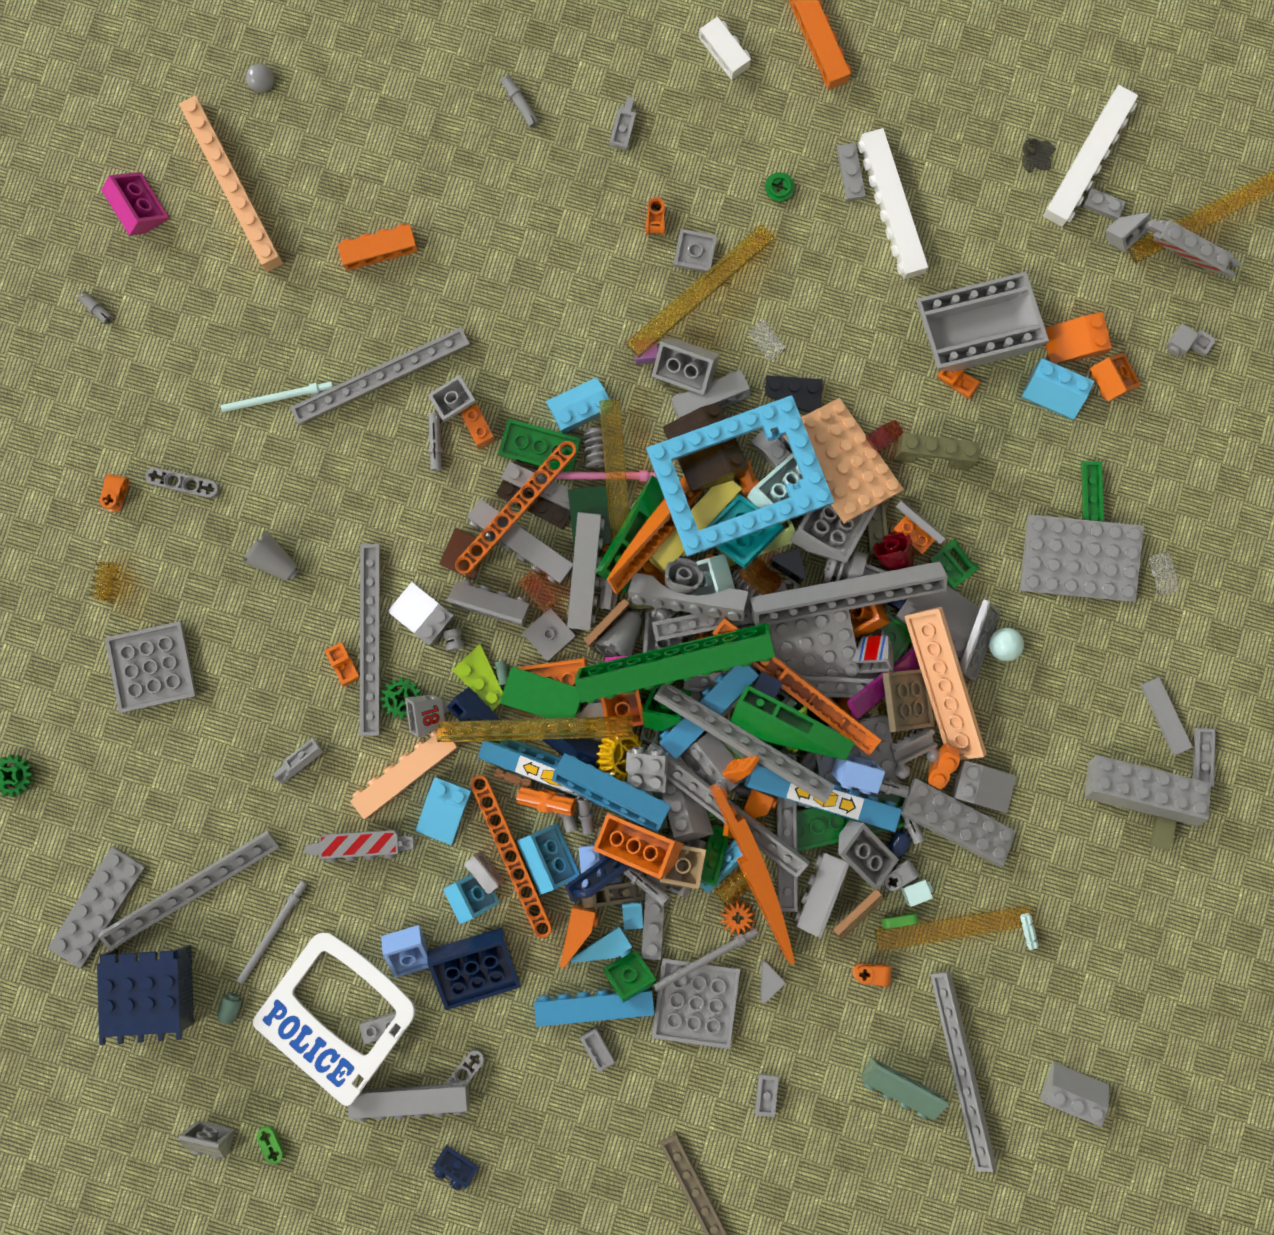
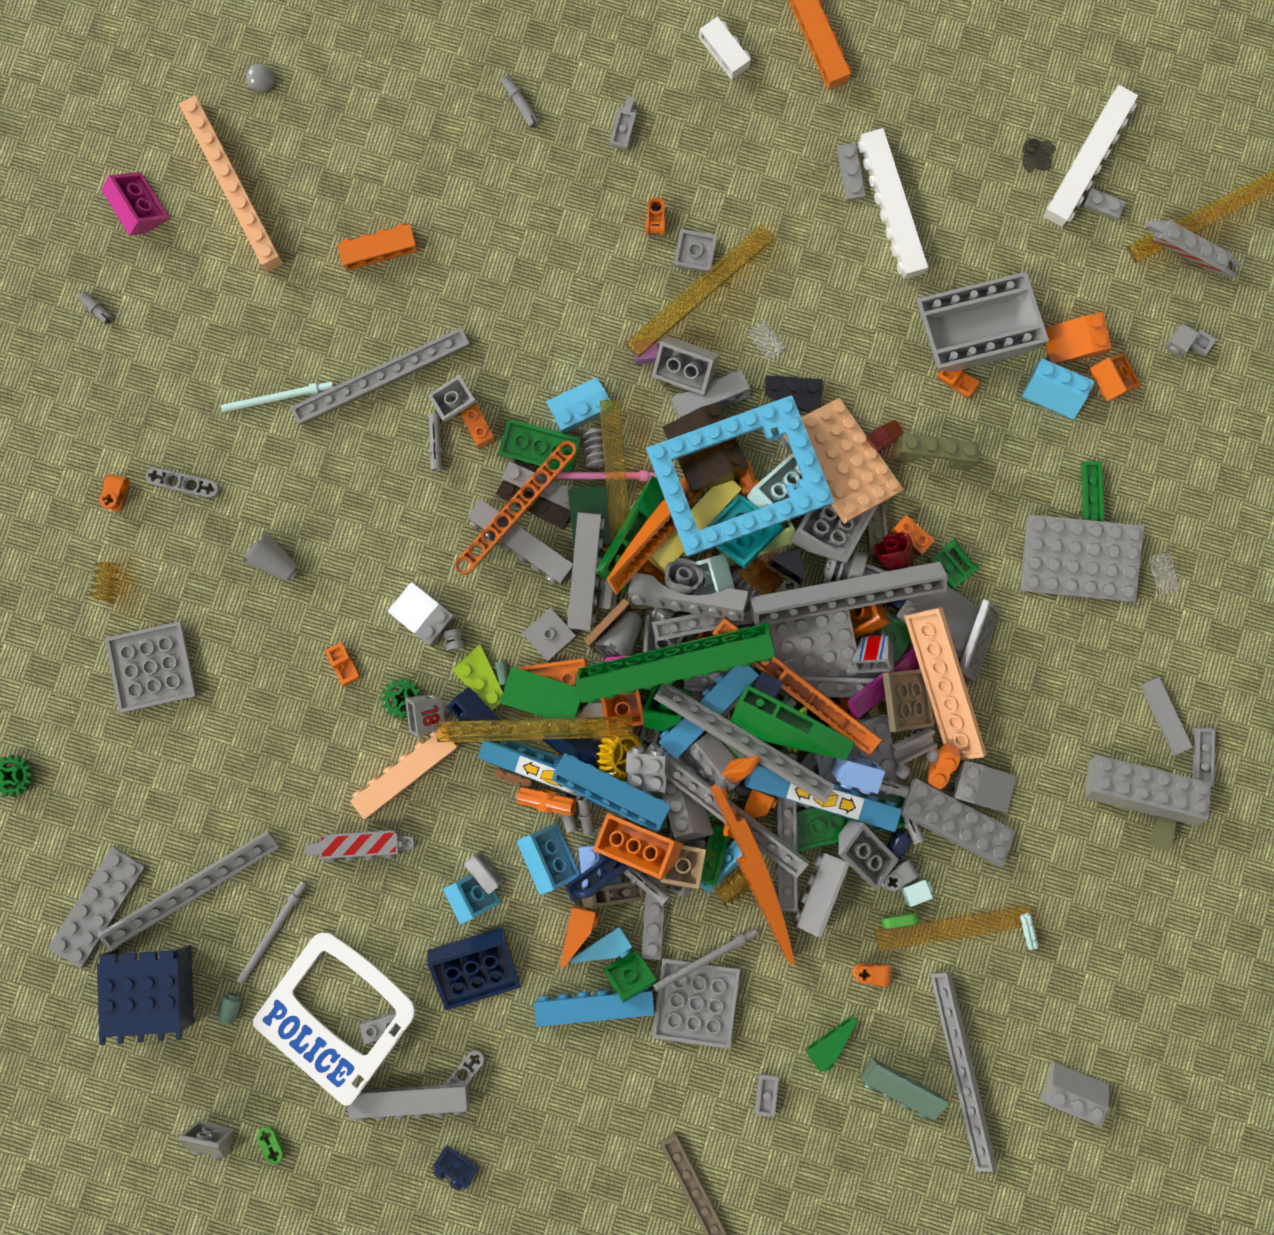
(298, 760): light grey hinge -> none
(370, 639): light grey plate -> none
(405, 951): light blue slope -> none
(443, 810): medium azure slope -> none
(456, 546): reddish brown slope -> none
(488, 603): light grey slope -> none
(503, 848): orange beam -> none
(538, 591): clear orange brick -> none
(597, 1049): light grey plate -> none
(632, 915): medium azure bracket -> none
(732, 912): orange gear -> none
(770, 982): light grey slope -> none
(772, 451): light grey slope -> none
(787, 184): green gear -> none
(829, 1046): none -> green slope
(858, 914): medium nougat tile -> none
(921, 521): light grey tile -> none
(1006, 644): light aqua piece -> none
(1127, 230): light grey slope -> none

